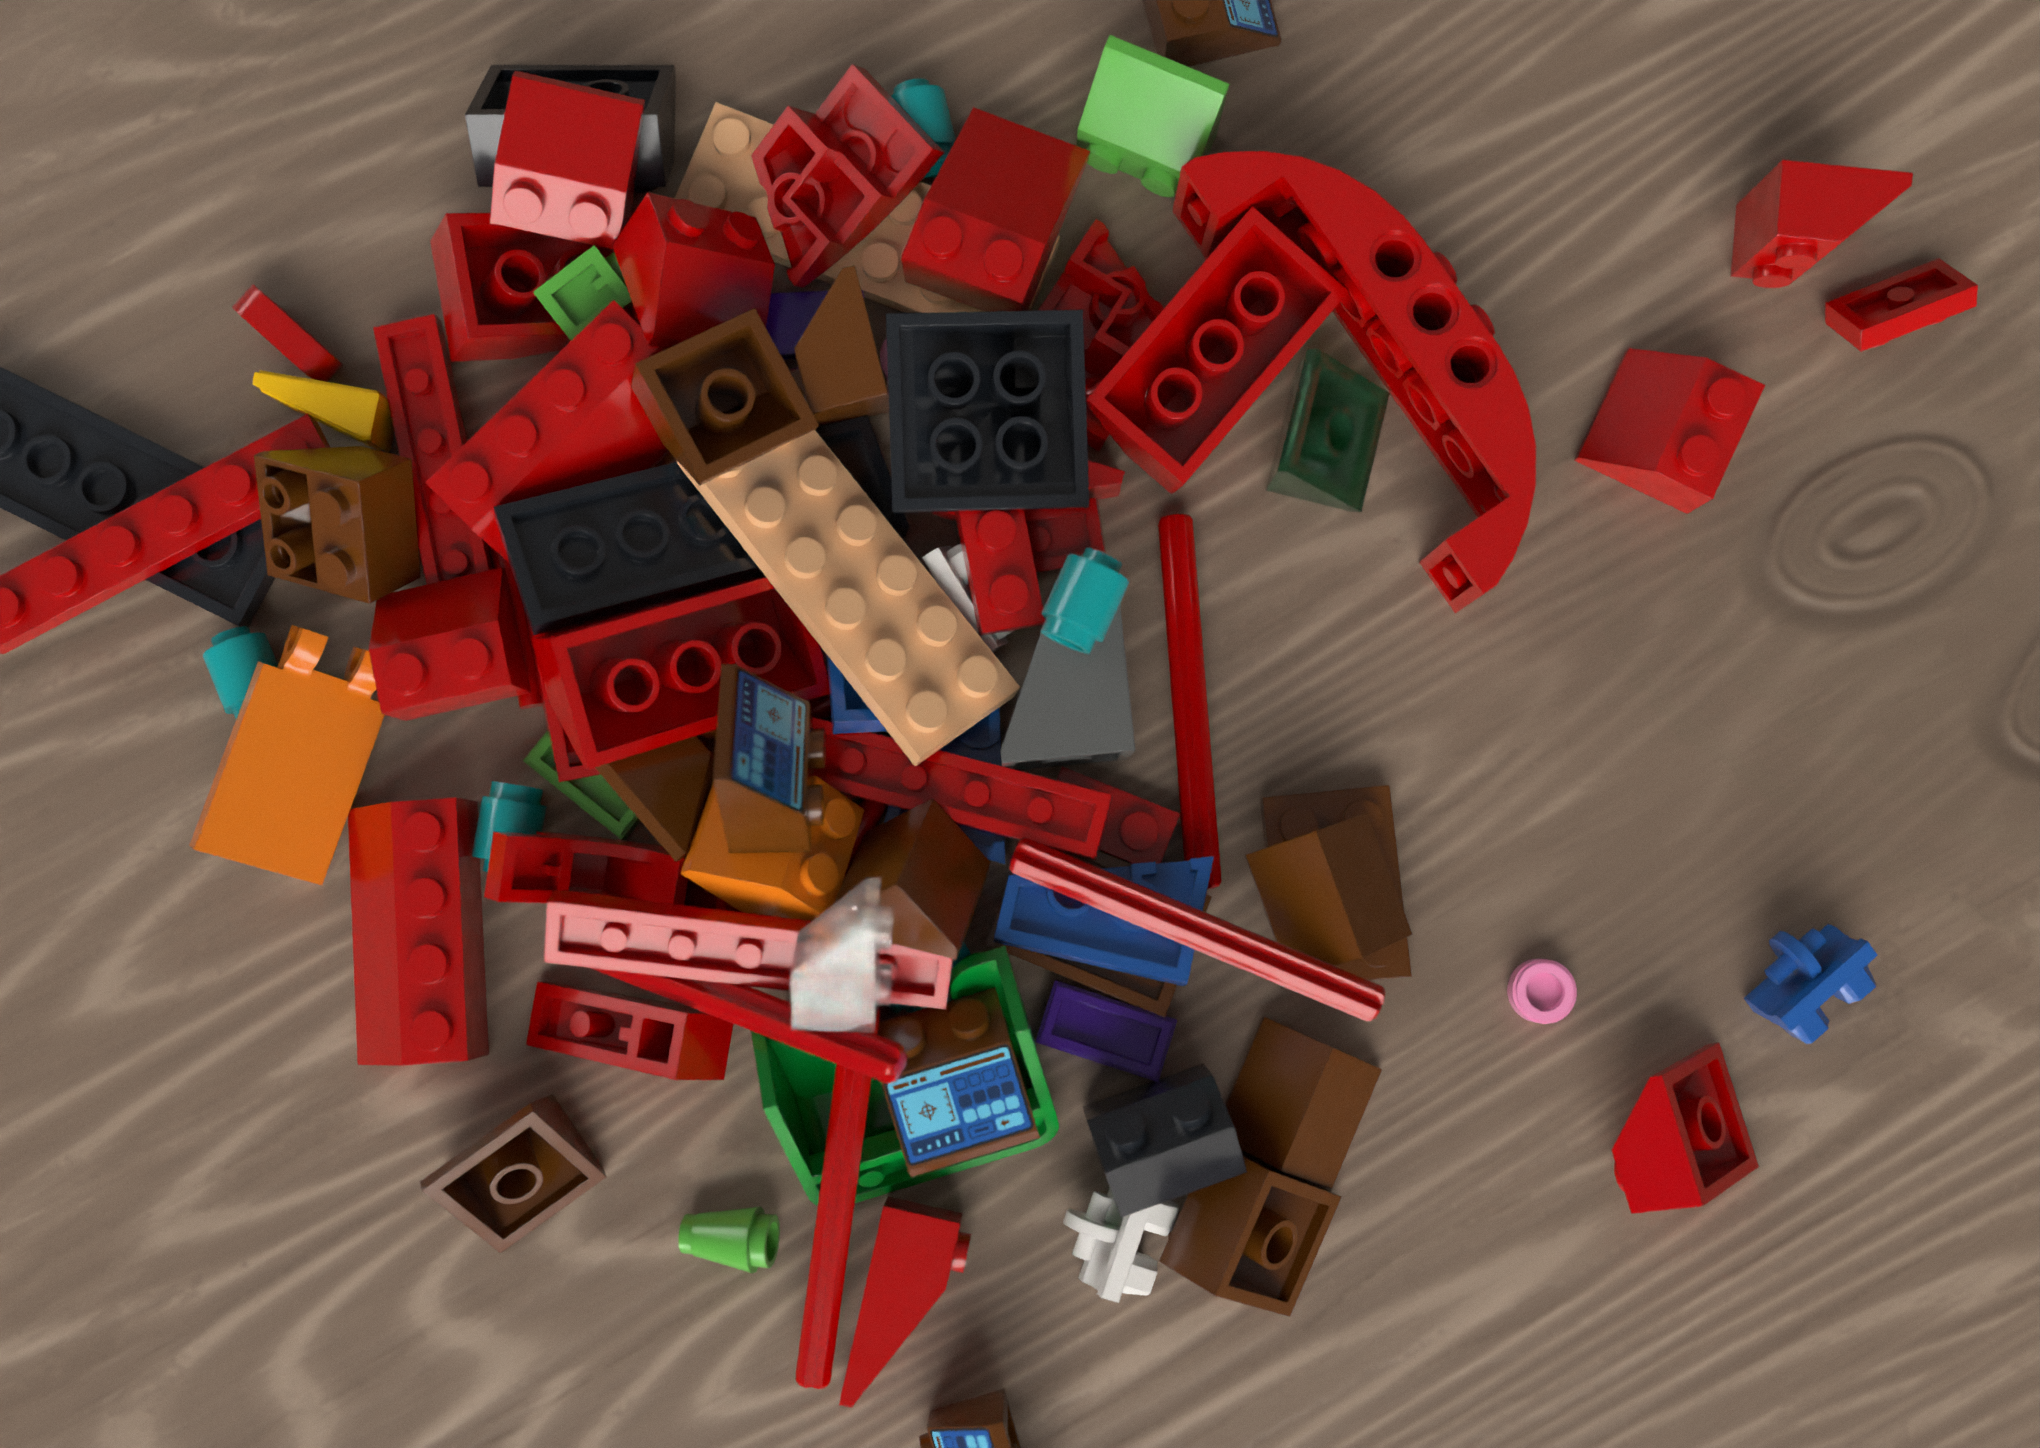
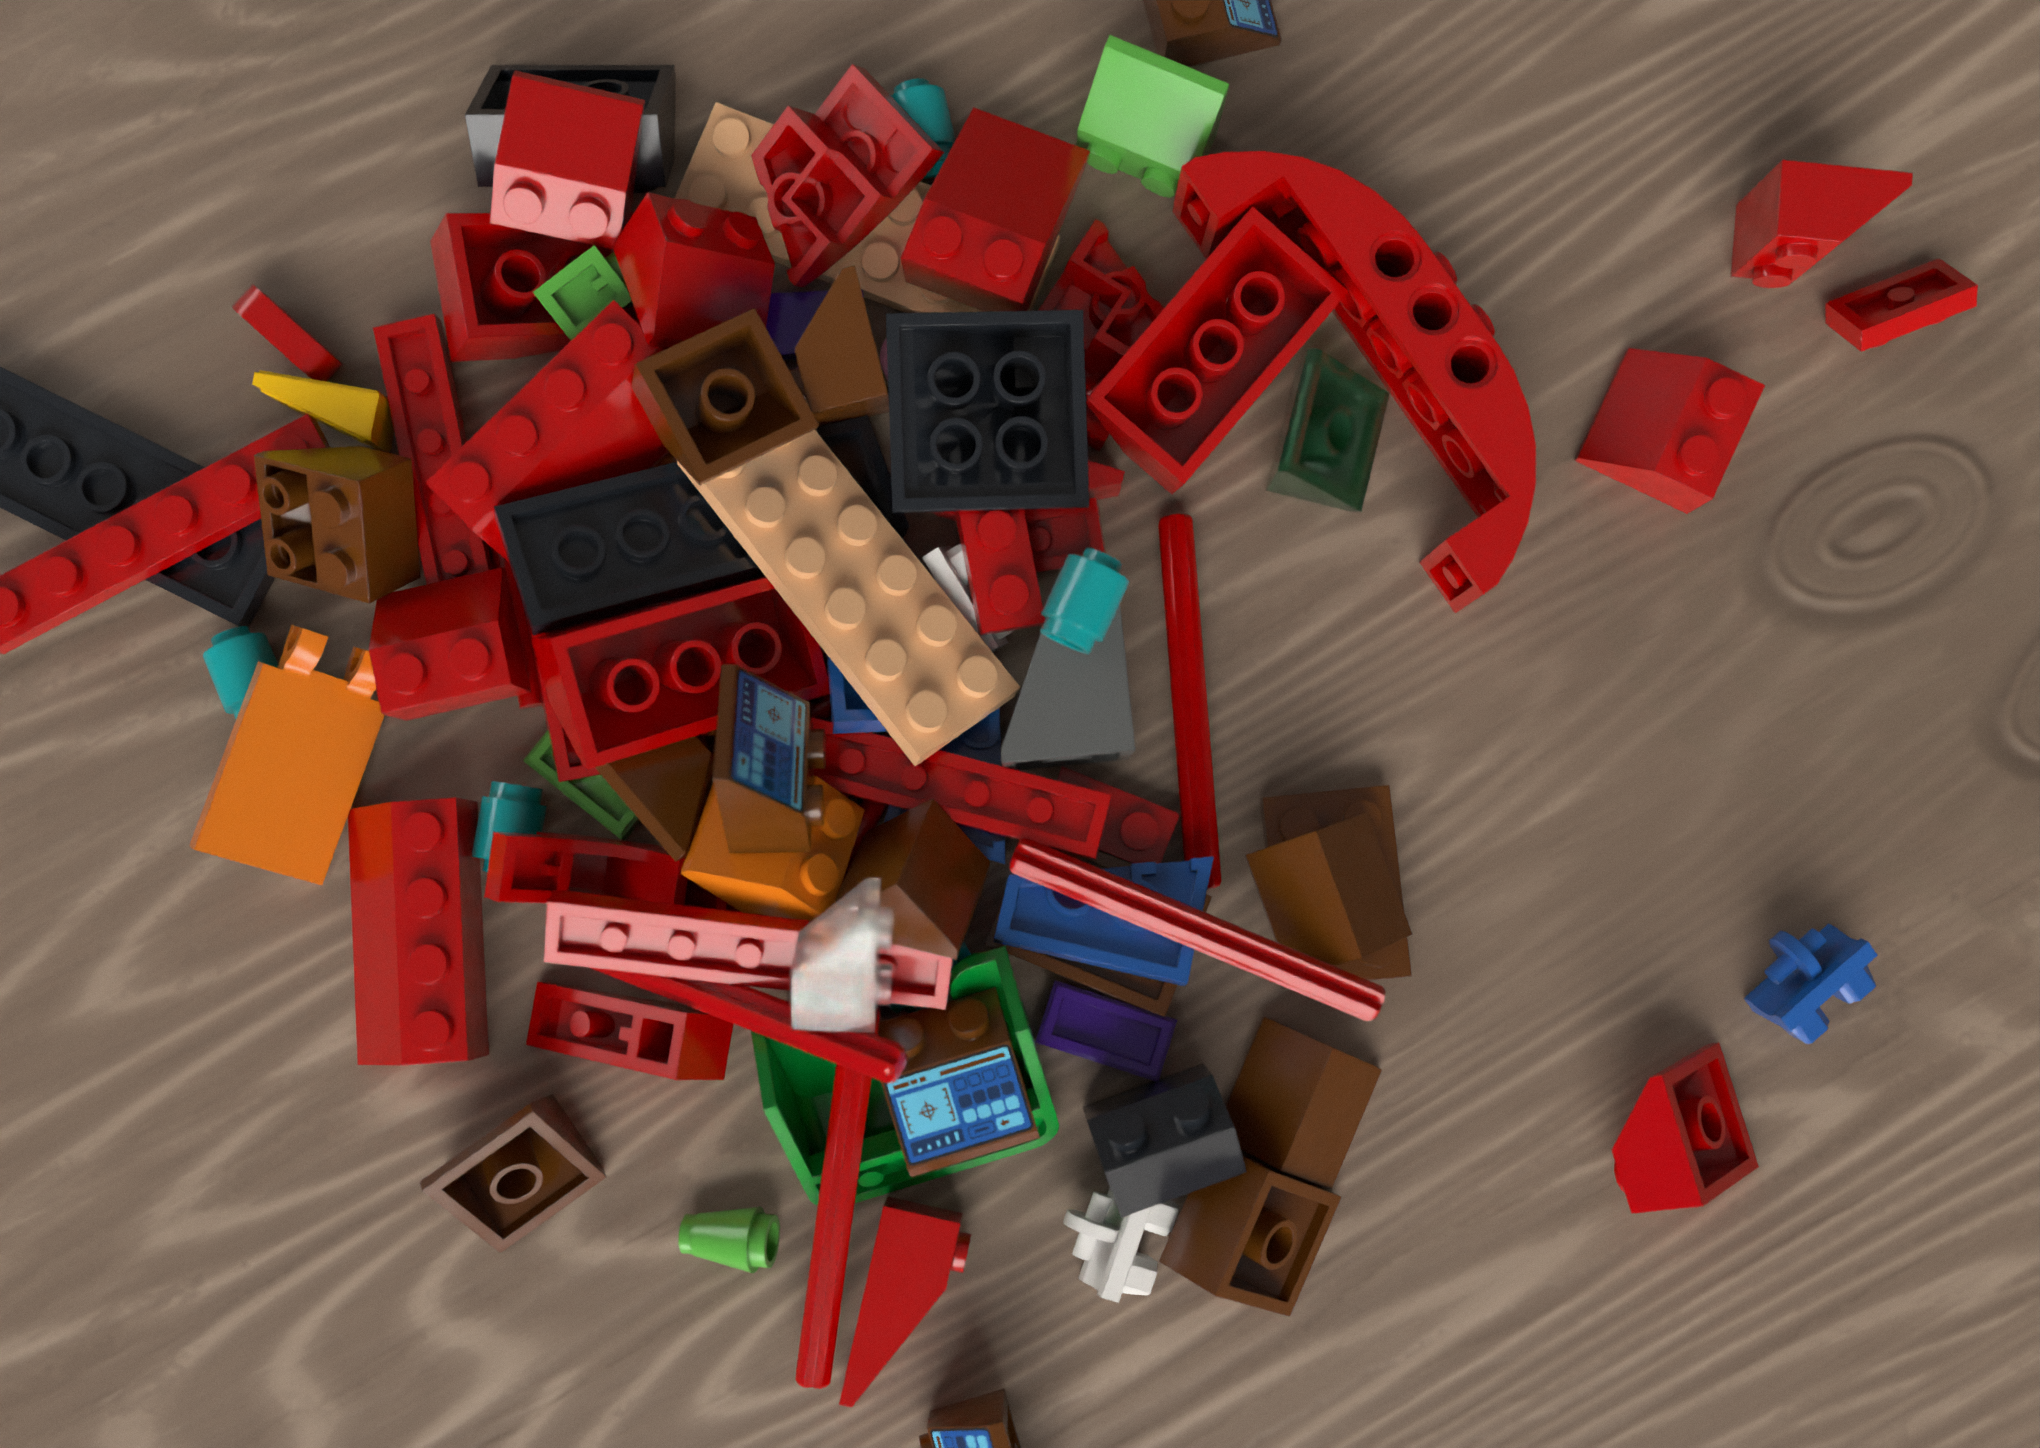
(1542, 991): bright pink tile -> none

